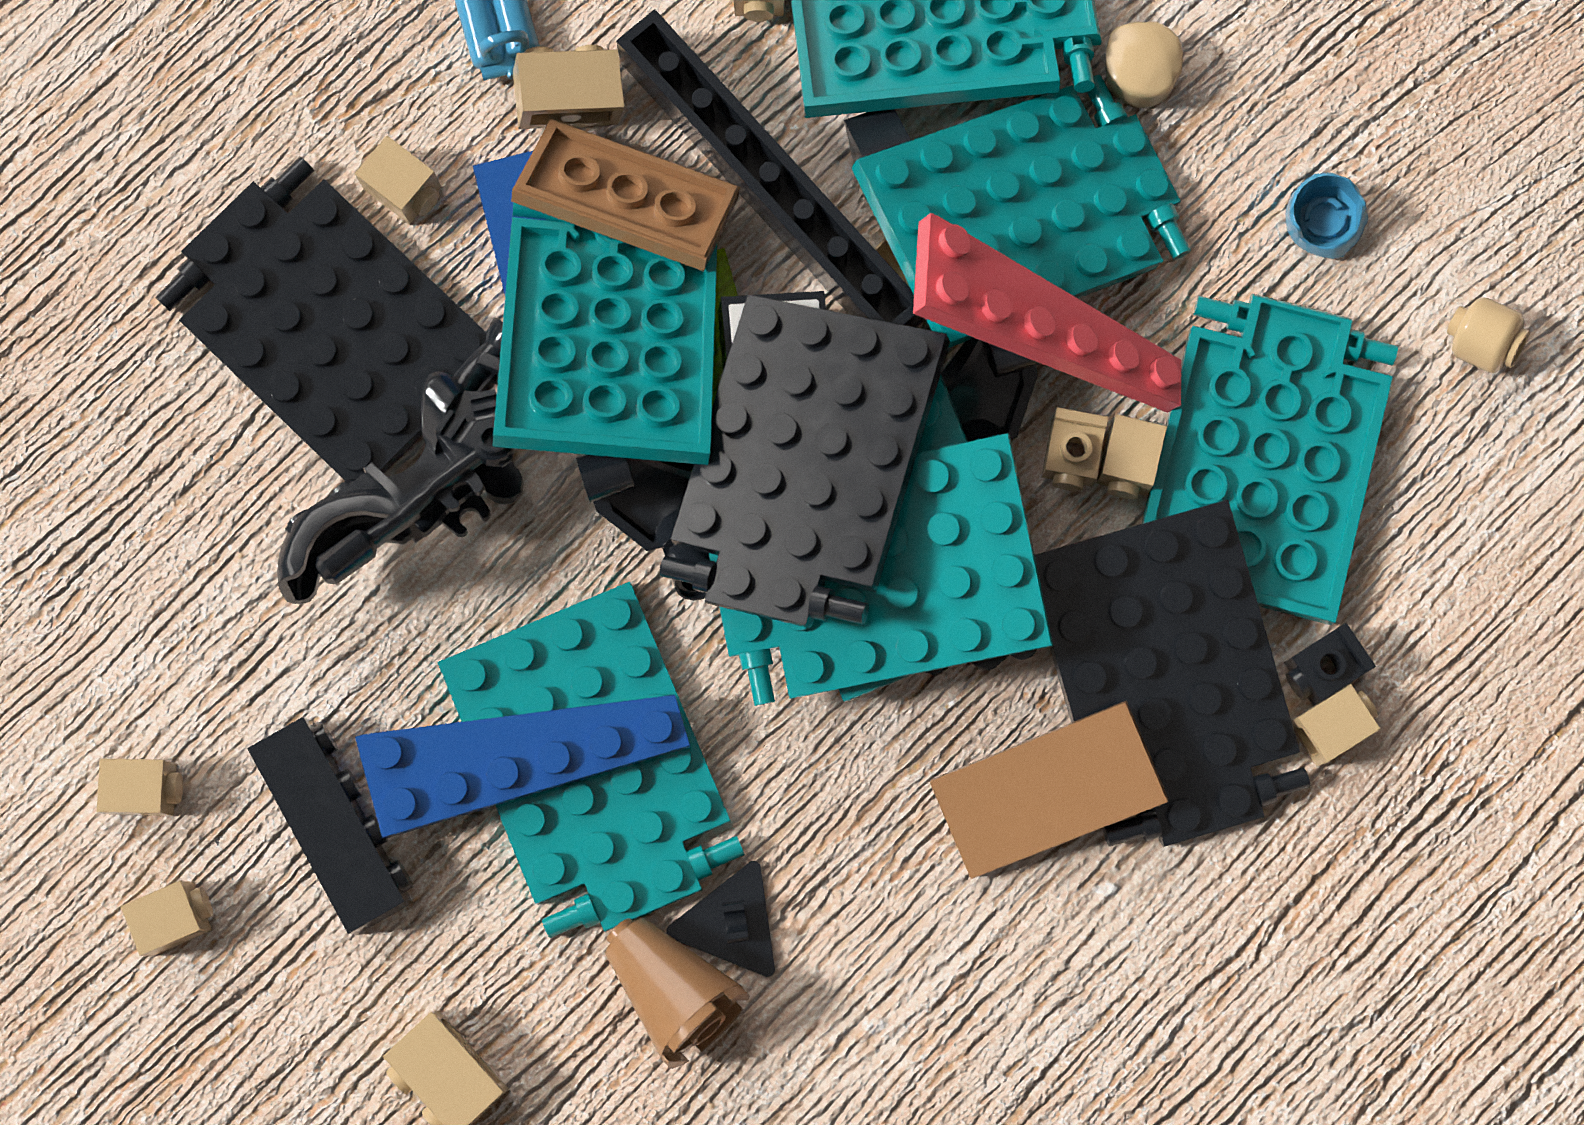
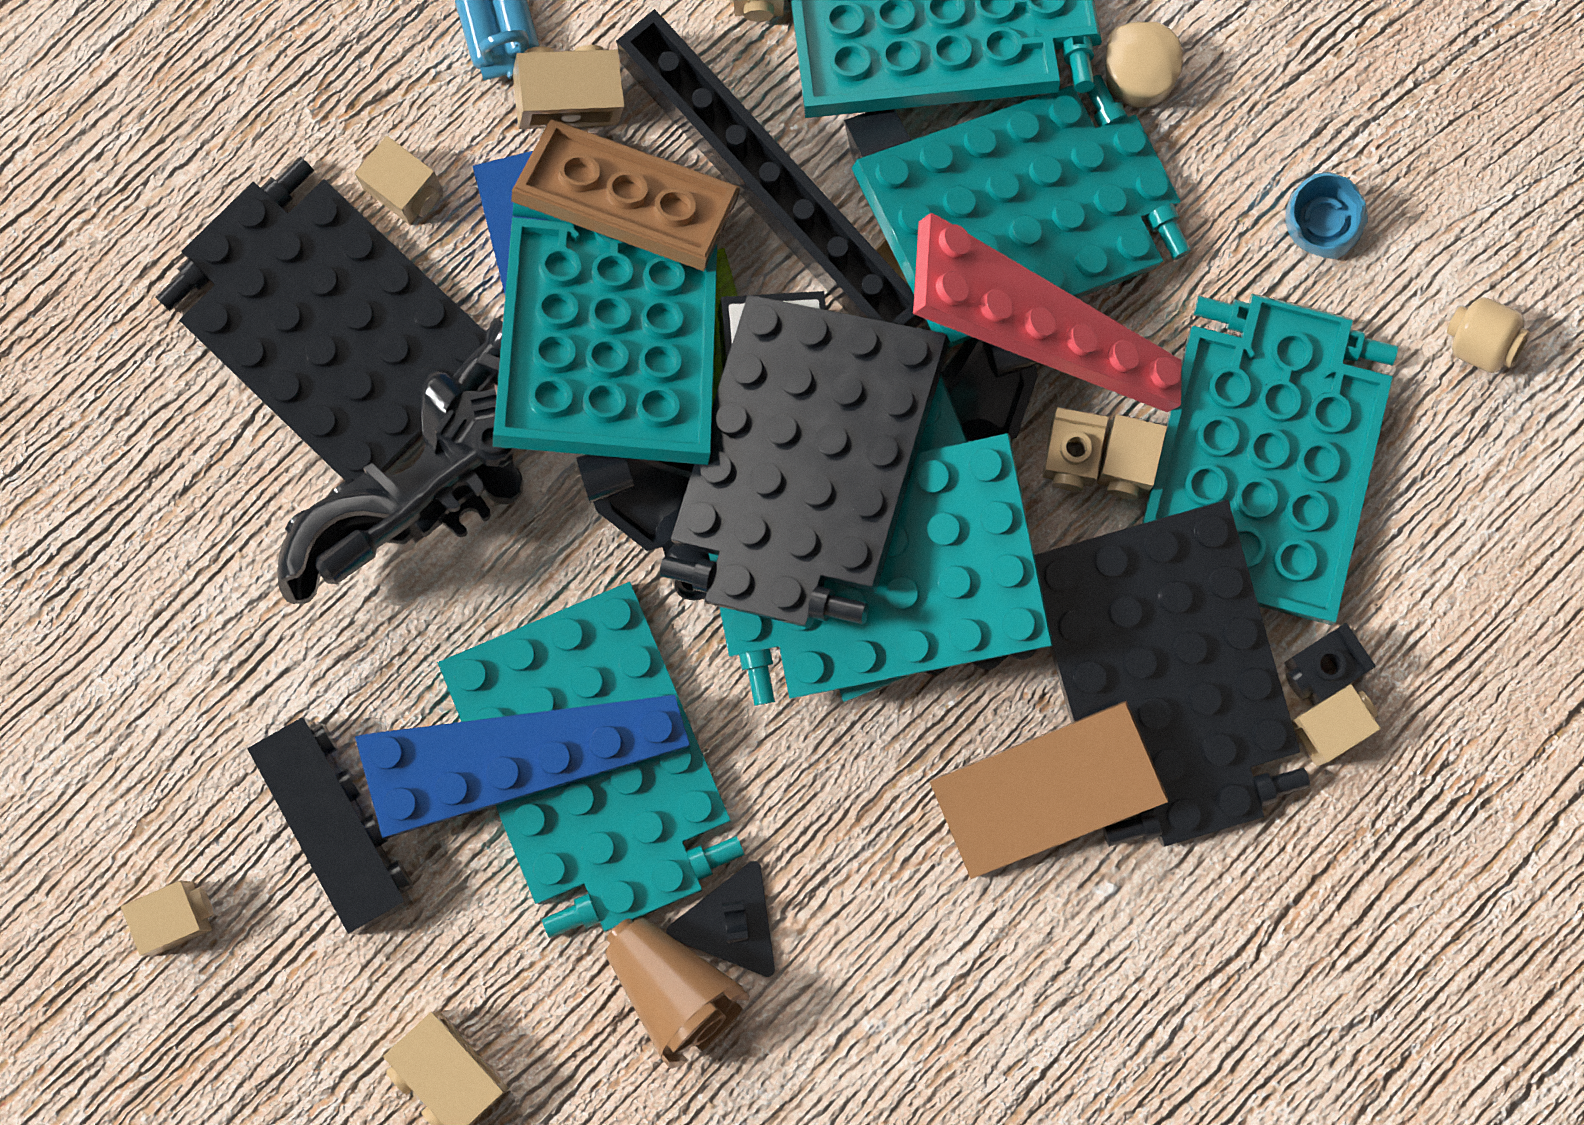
(138, 787): tan brick -> none

